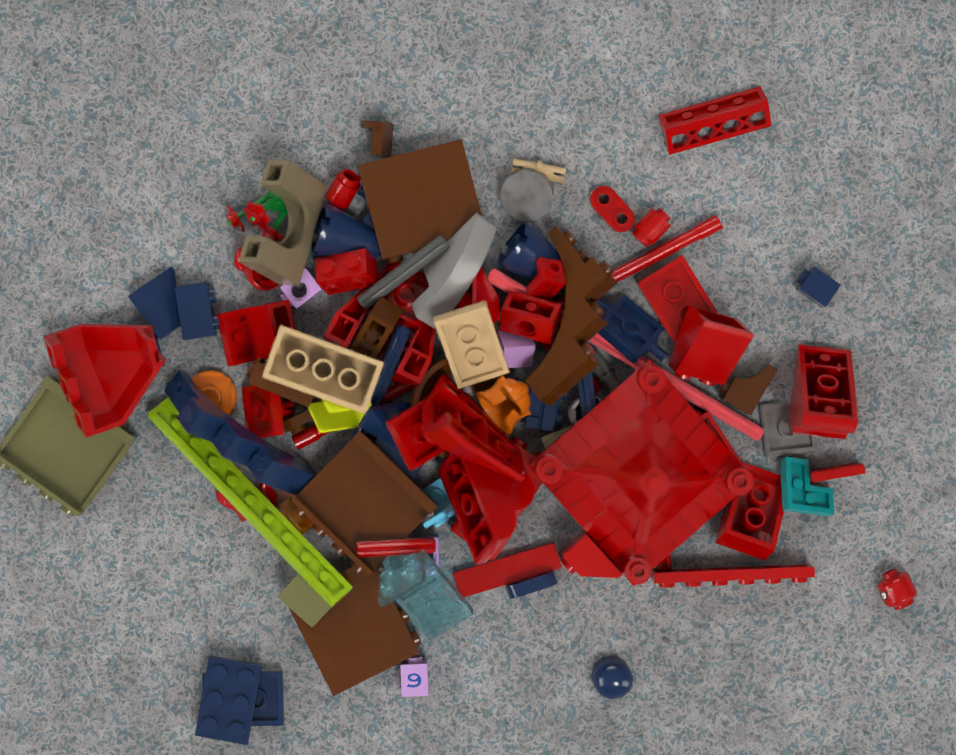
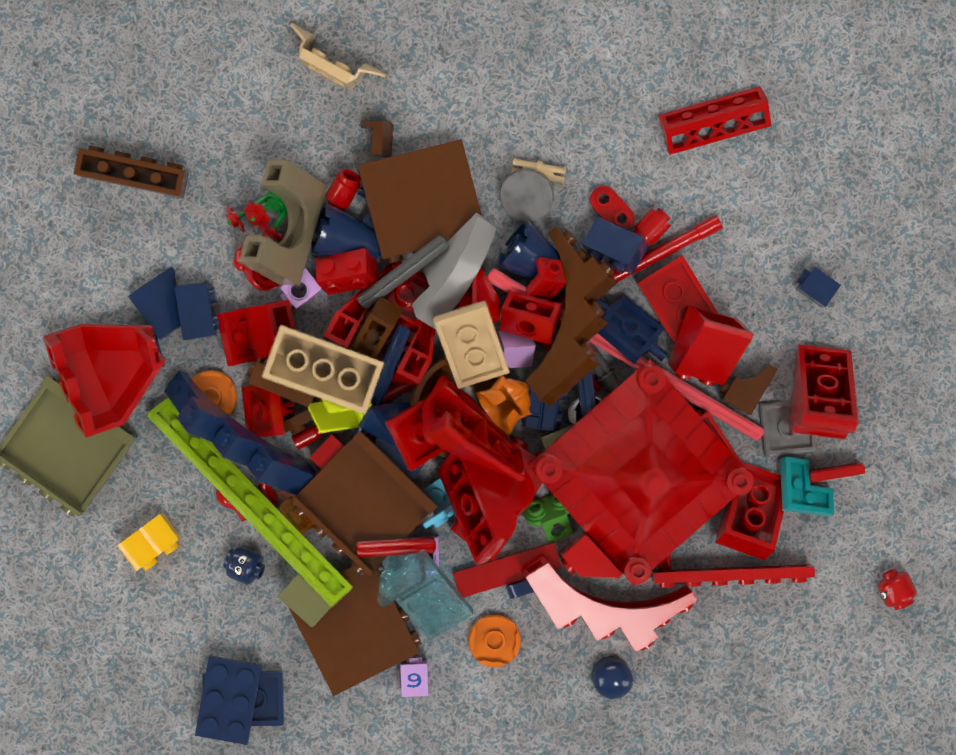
(131, 173): none -> reddish brown brick
(149, 542): none -> yellow brick
(243, 565): none -> dark blue head
(327, 451): none -> red panel
(335, 72): none -> tan piece
(494, 630): none -> orange tile
(547, 513): none -> bright green bracket
(603, 616): none -> arch
(615, 246): none -> dark blue brick

